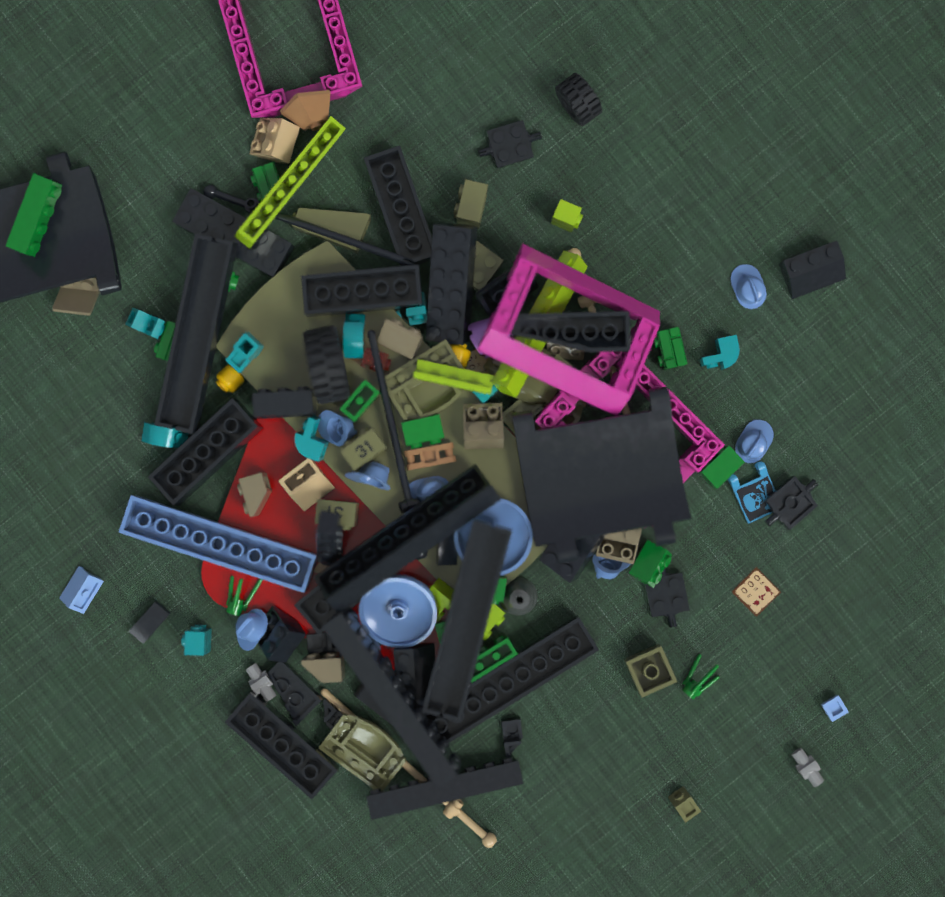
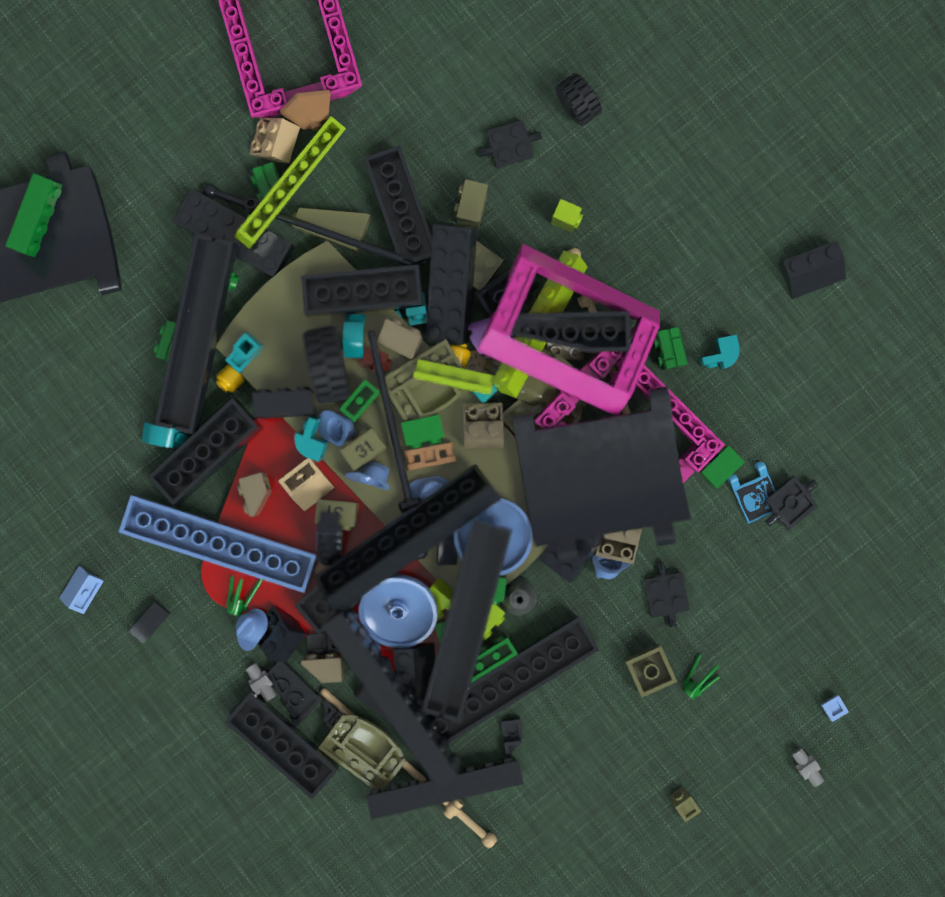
(77, 297): dark tan bracket -> none
(145, 323): teal brick -> none
(197, 640): teal brick -> none
(650, 564): green brick -> none
(748, 286): medium blue piece -> none
(754, 441): medium blue piece -> none
(756, 591): tan sticker -> none

